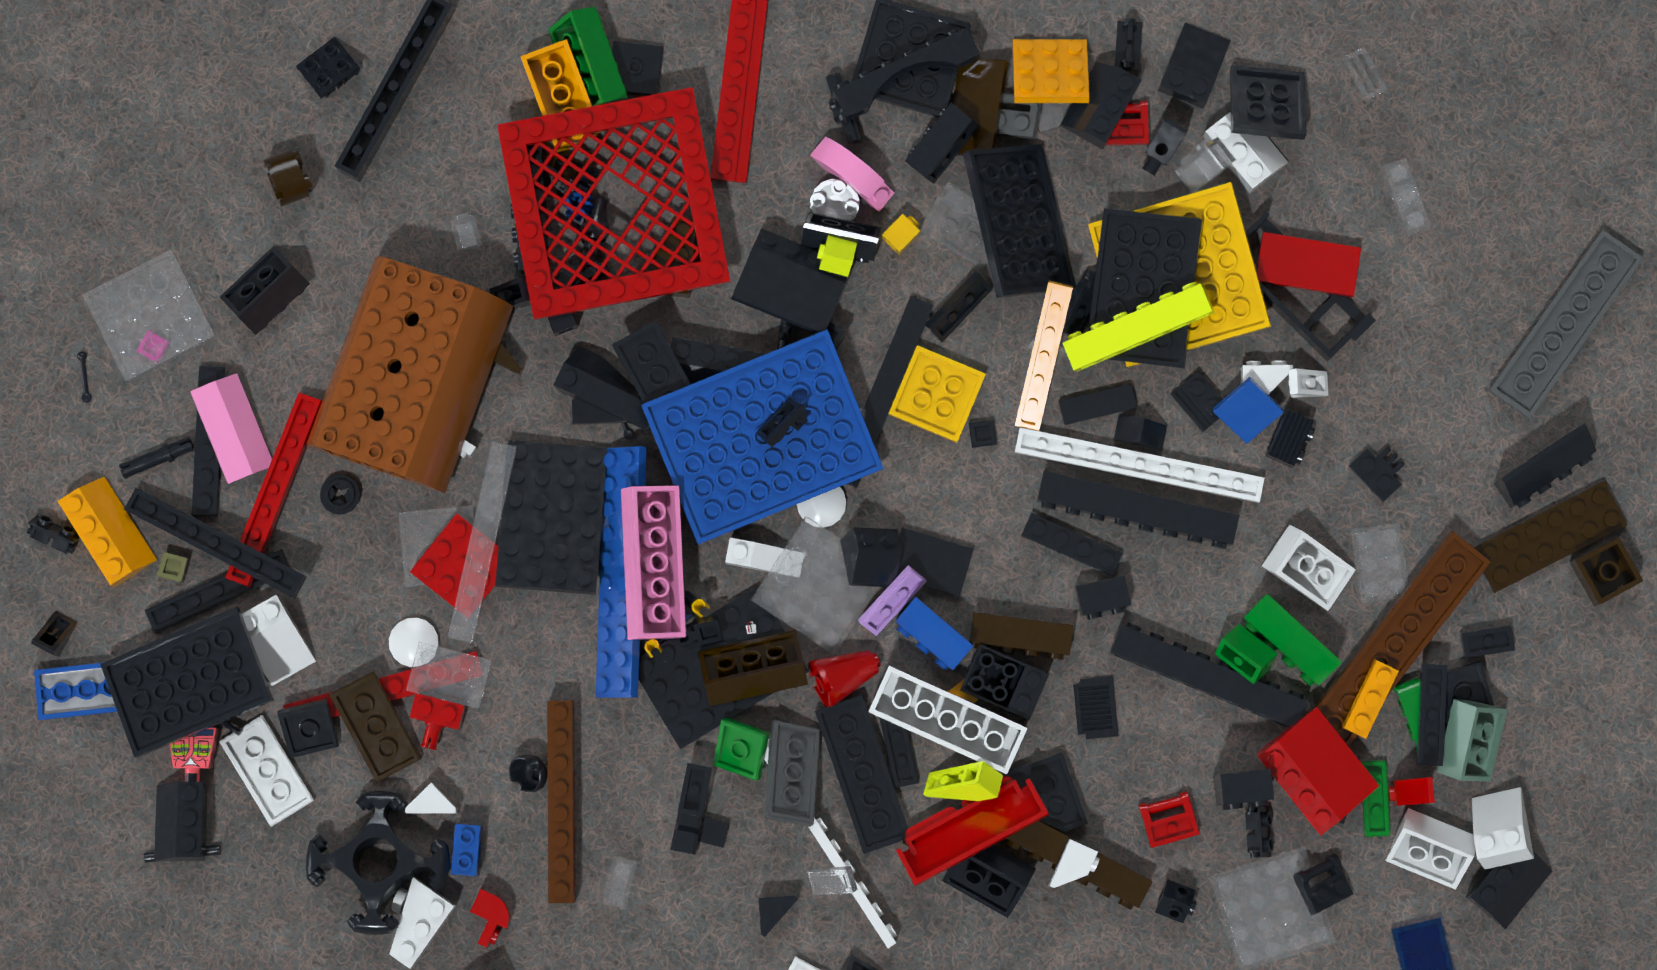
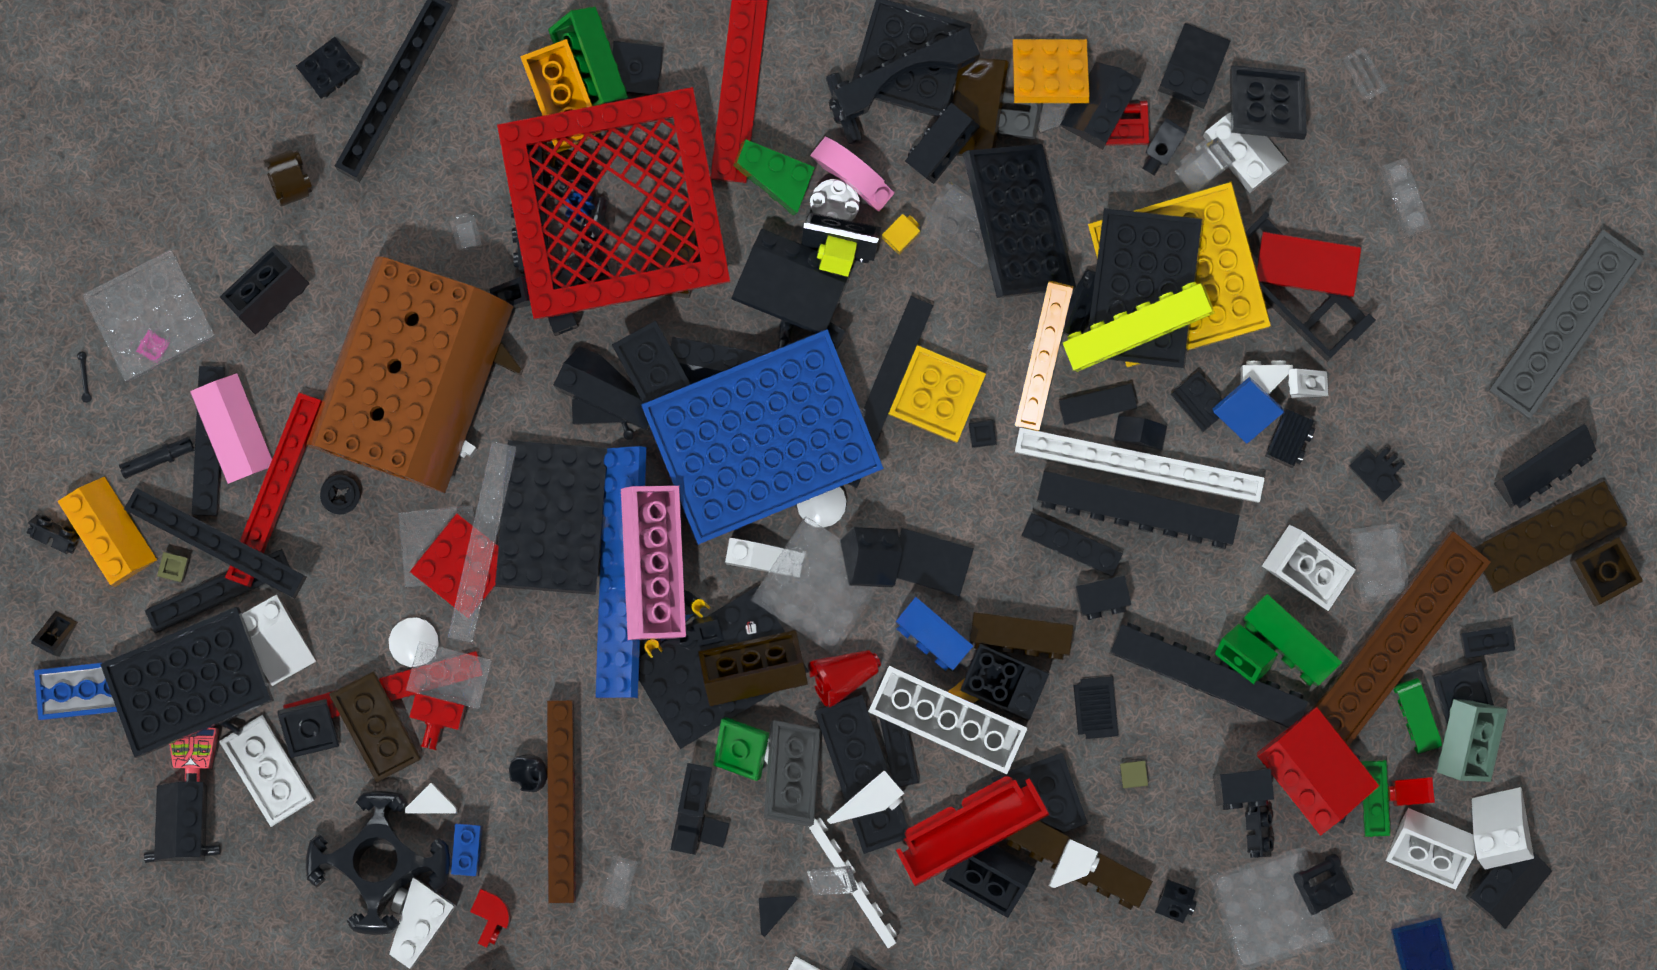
(775, 173): none -> green wedge
(787, 416): black hinge -> none
(873, 798): none -> white slope
(892, 600): lavender tile -> none
(958, 306): black plate -> none
(965, 782): neon yellow slope -> none
(1128, 44): black hinge -> none
(1133, 774): none -> olive tile
(1169, 828): red plate -> none
(1370, 698): light orange plate -> none
(1431, 715): black plate -> none

